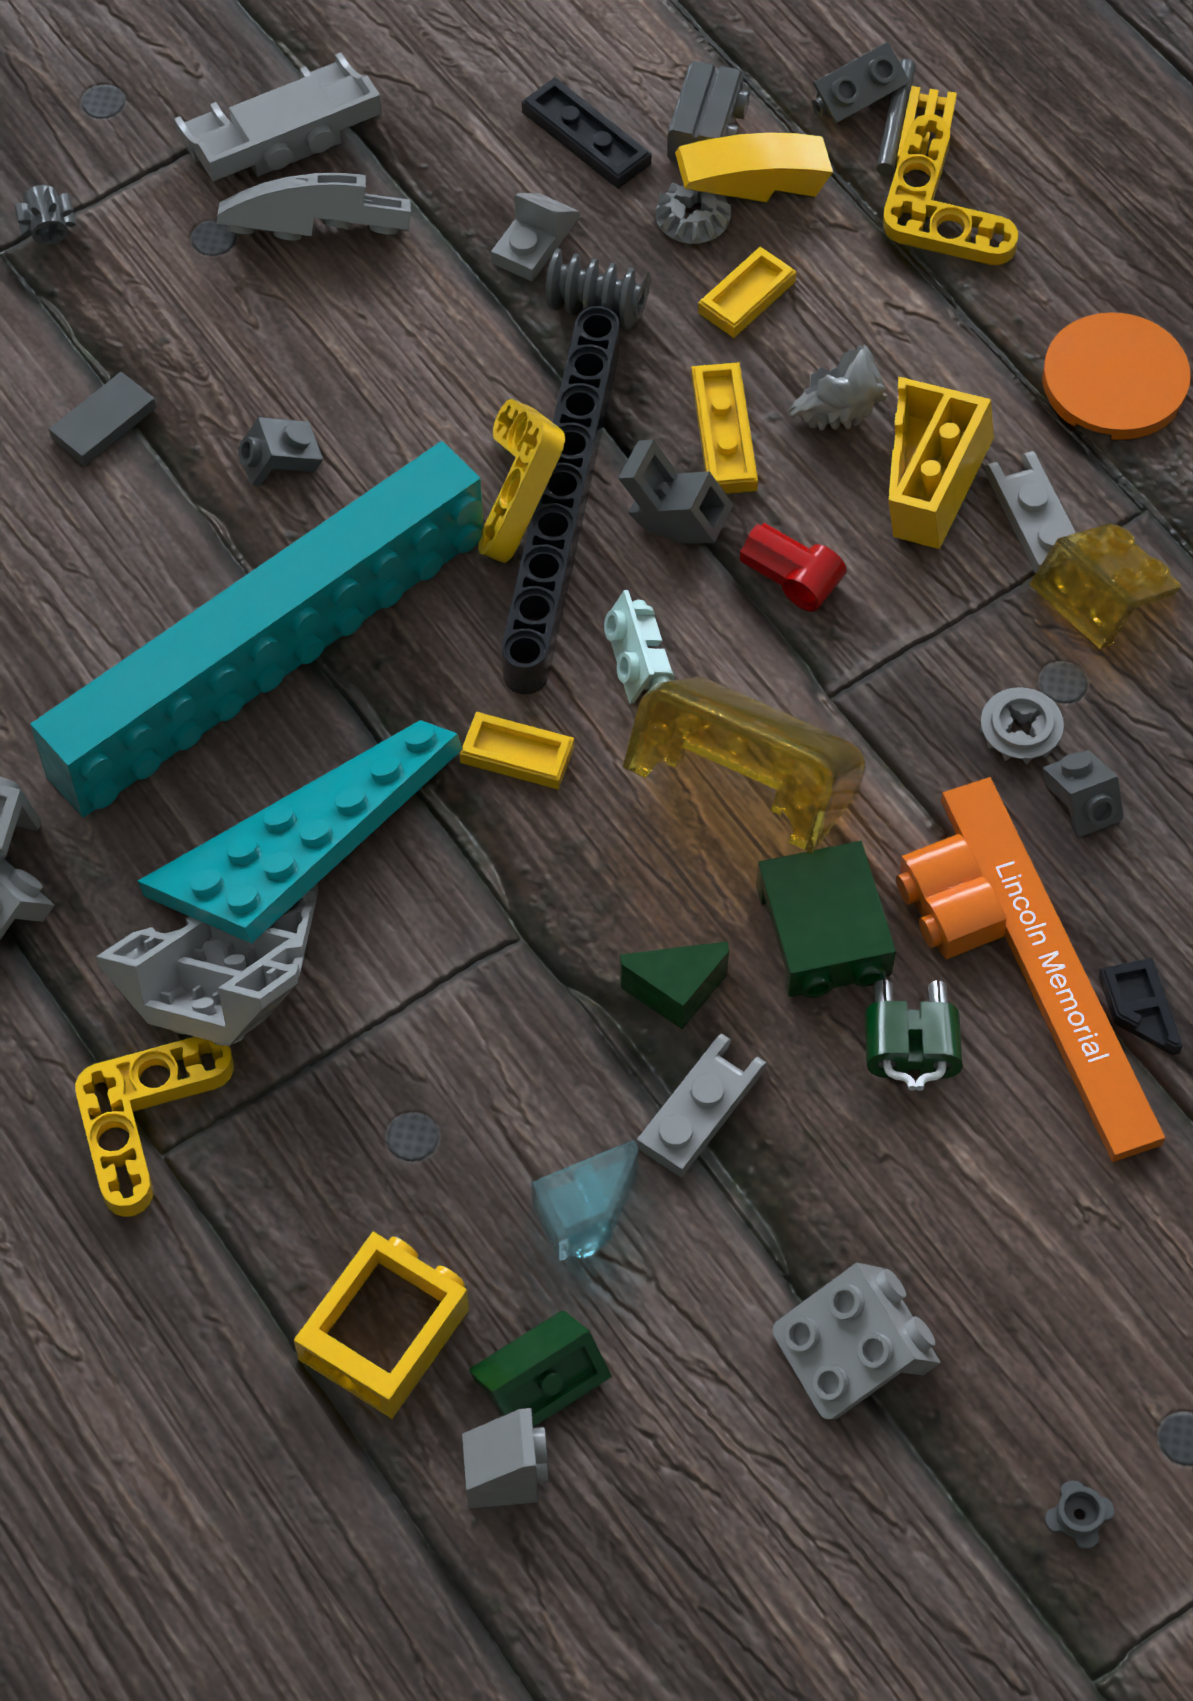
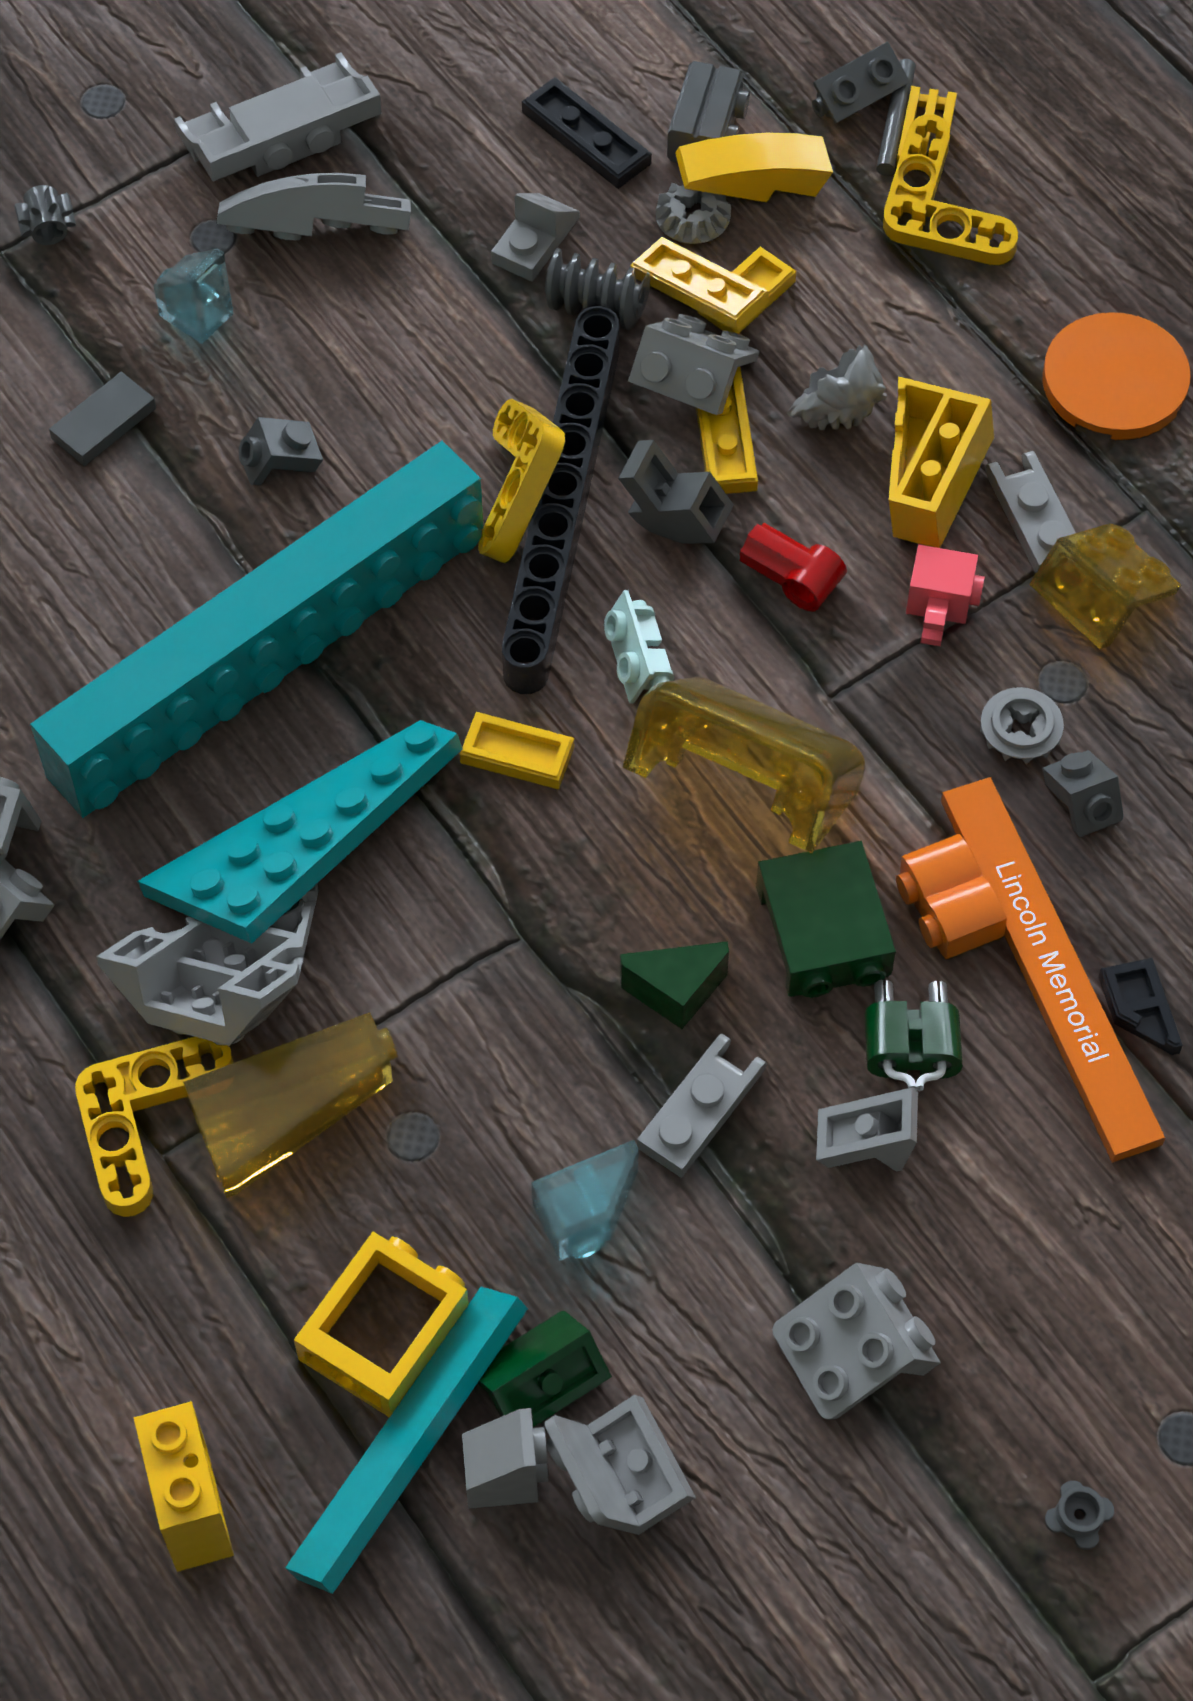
(183, 1486): none -> yellow window
(195, 294): none -> clear light blue slope
(287, 1096): none -> clear yellow slope
(406, 1439): none -> teal tile
(620, 1467): none -> light grey bracket
(690, 362): none -> light grey bracket
(701, 284): none -> yellow tile
(869, 1129): none -> light grey slope
(942, 589): none -> coral brick

